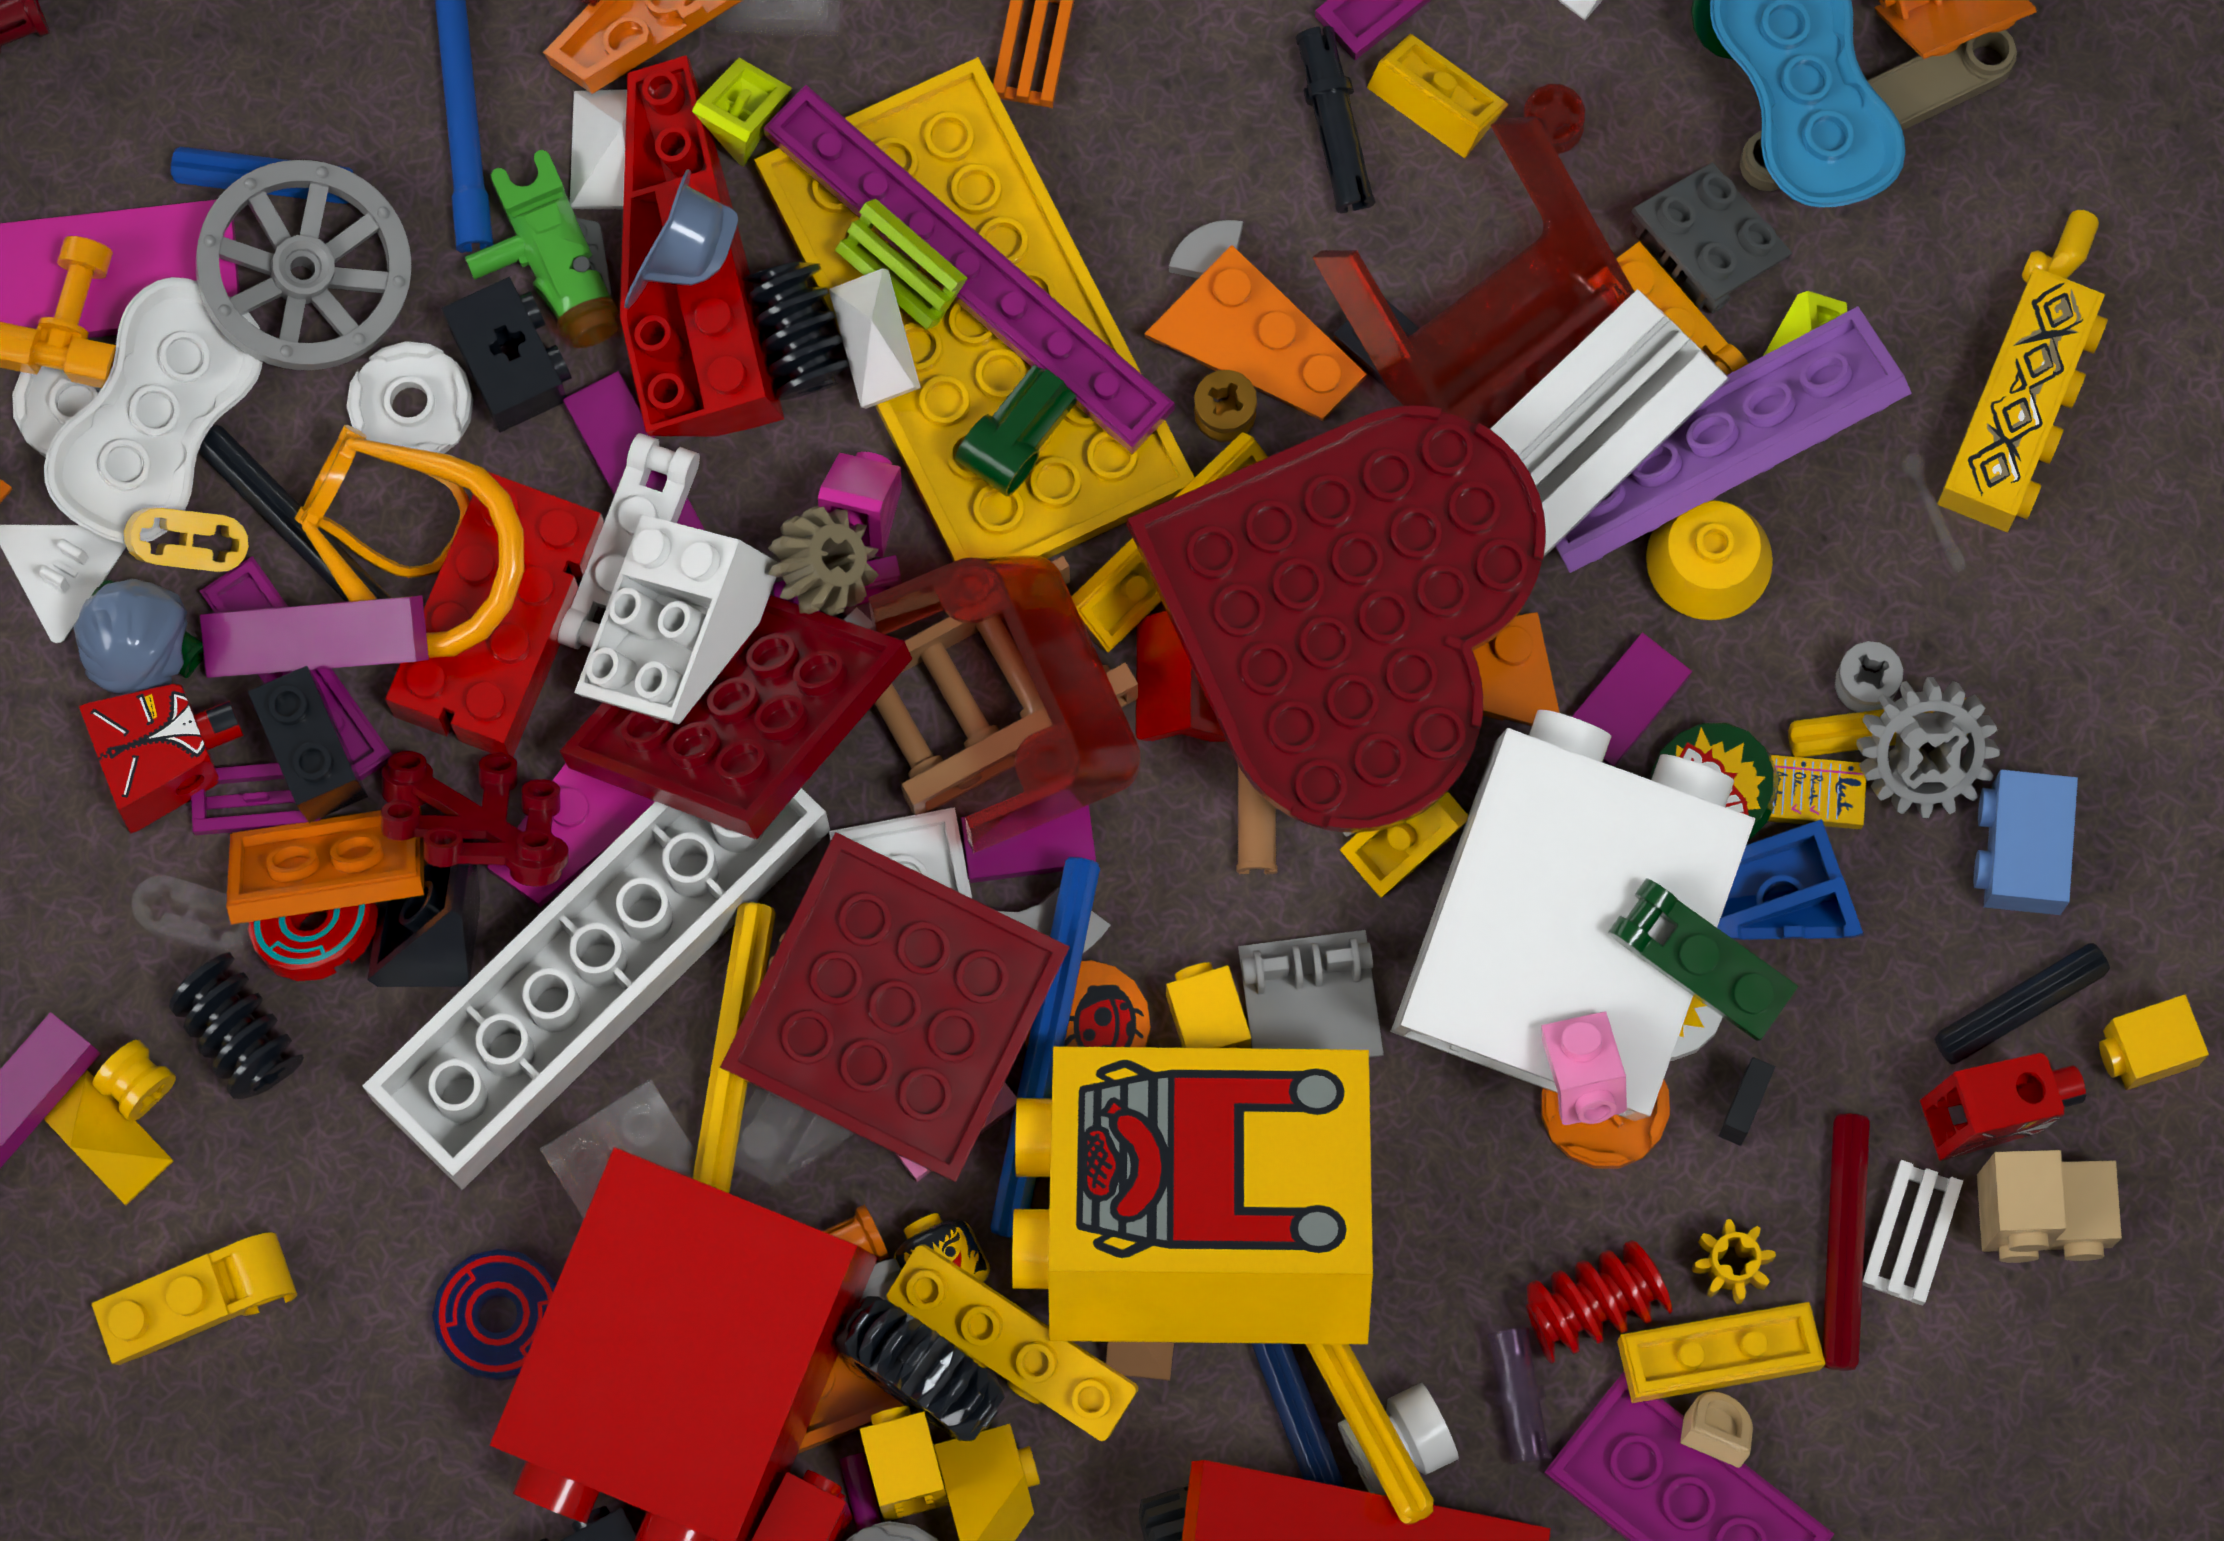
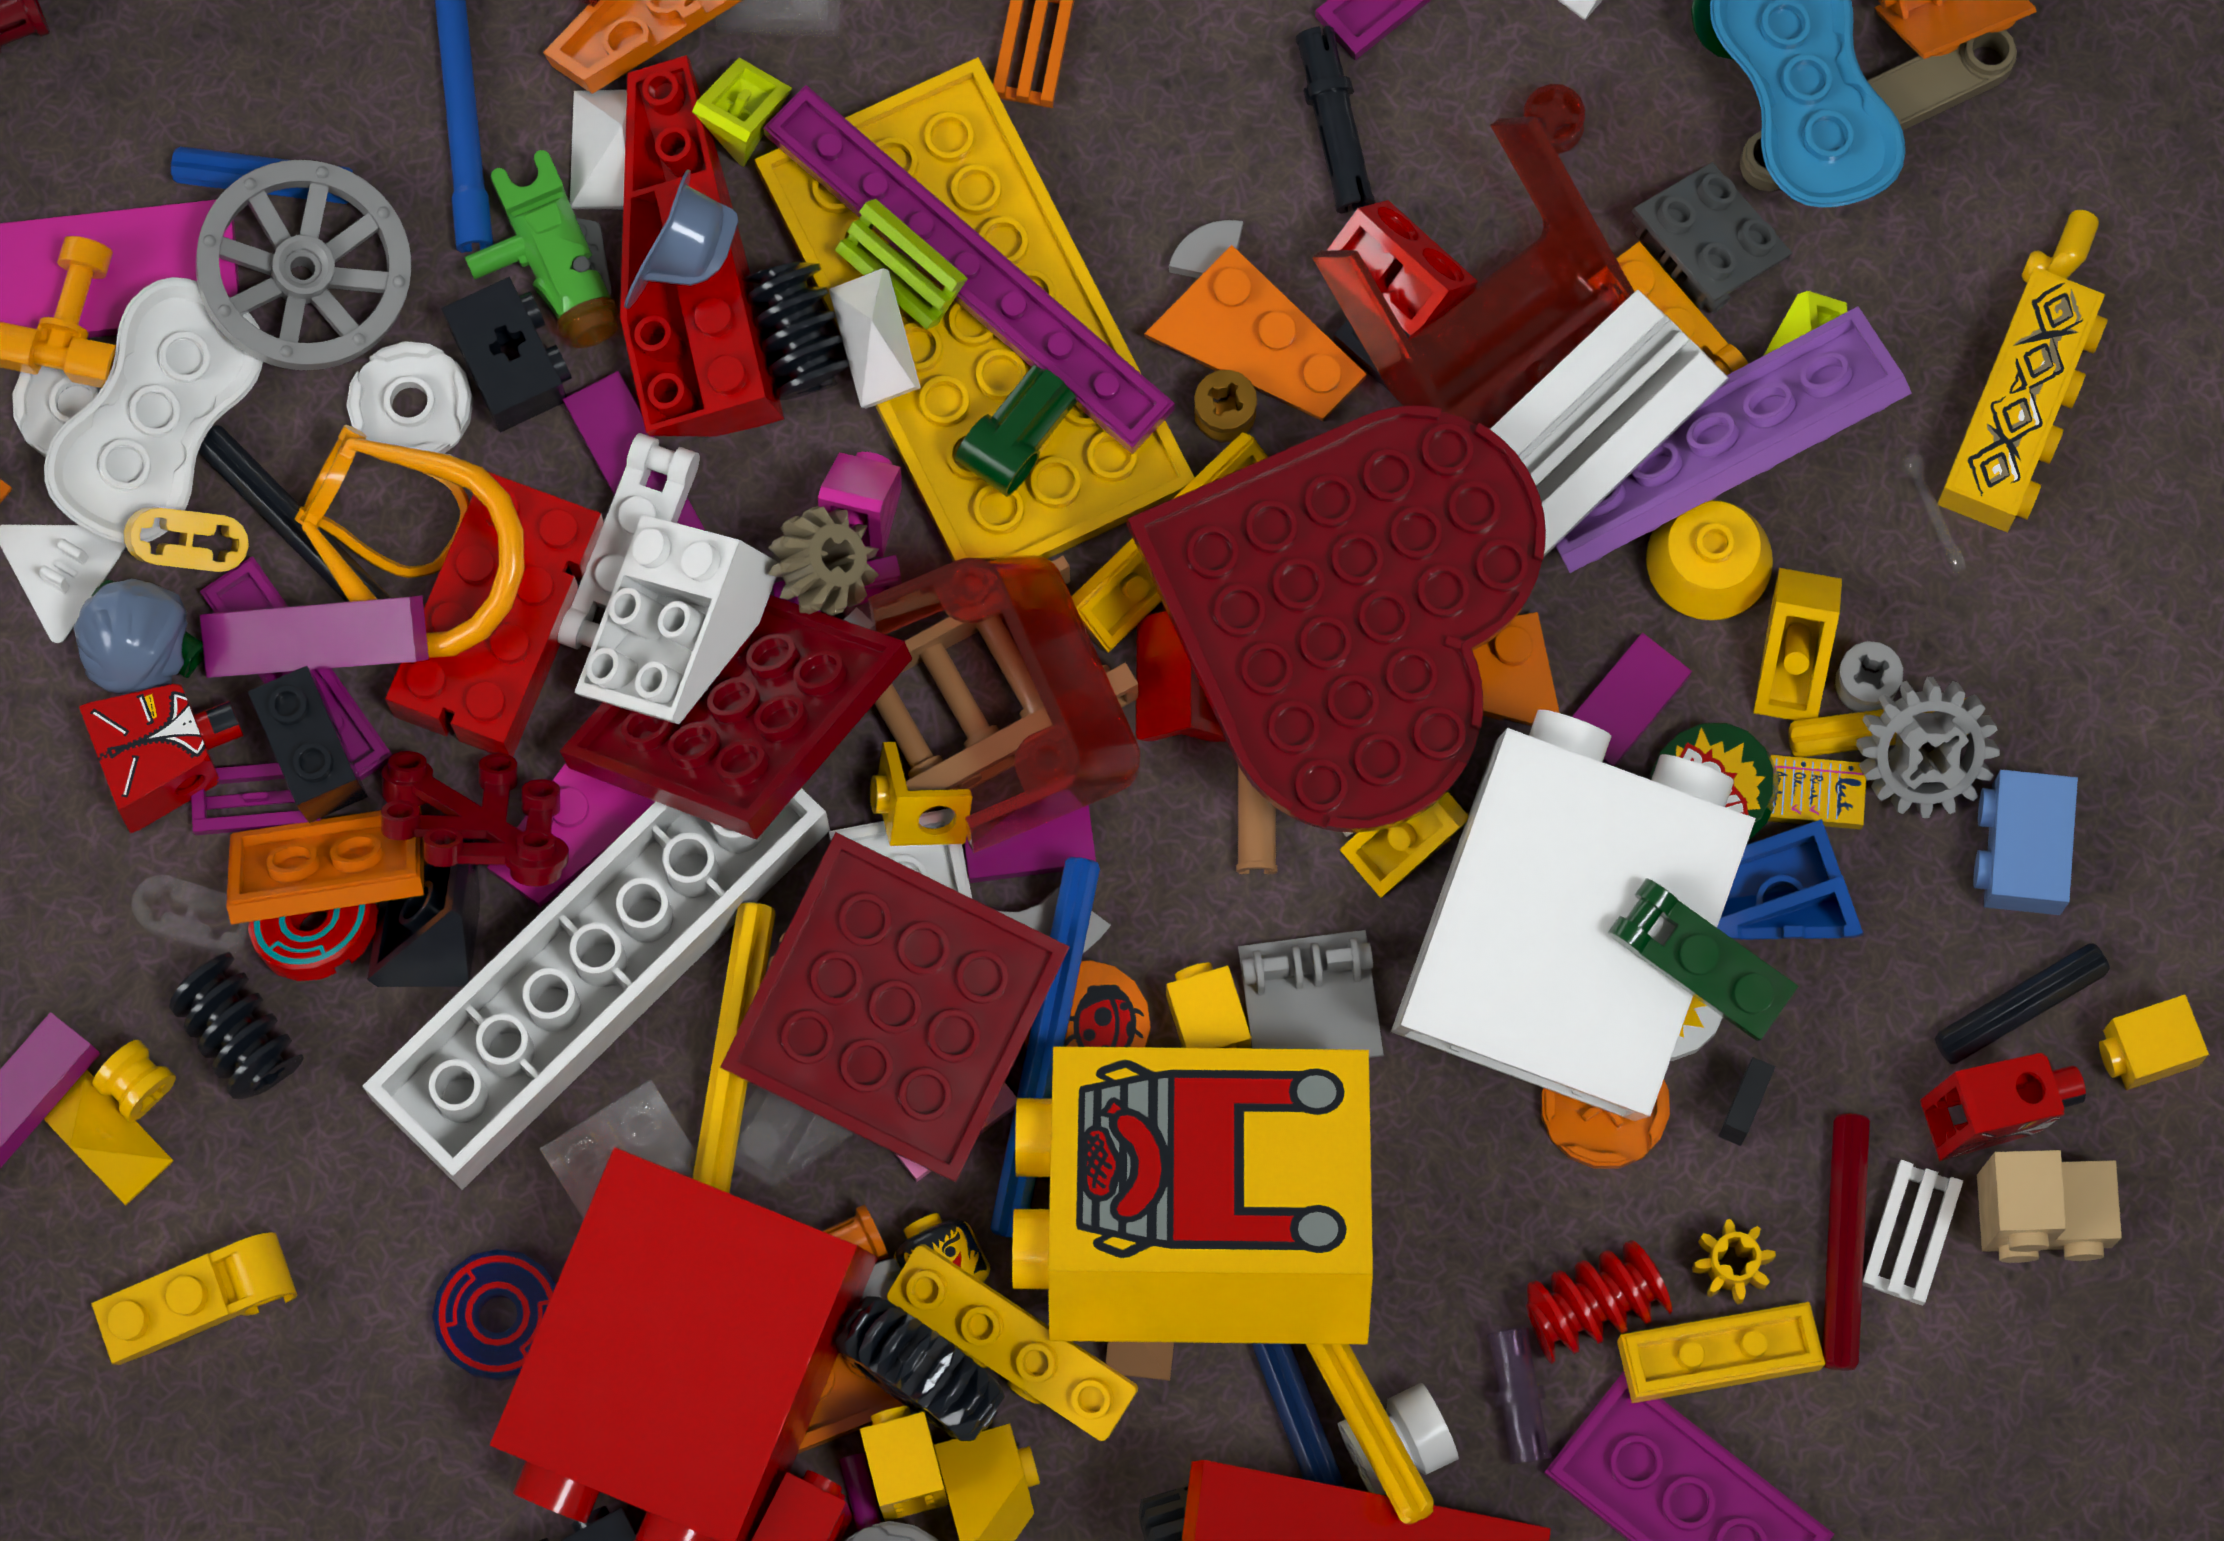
(903, 807): none -> yellow bracket
(1405, 263): none -> red brick
(1436, 95): yellow slope -> none
(1585, 1068): bright pink bracket -> none
(1718, 1428): tan tile -> none
(1798, 645): none -> yellow slope

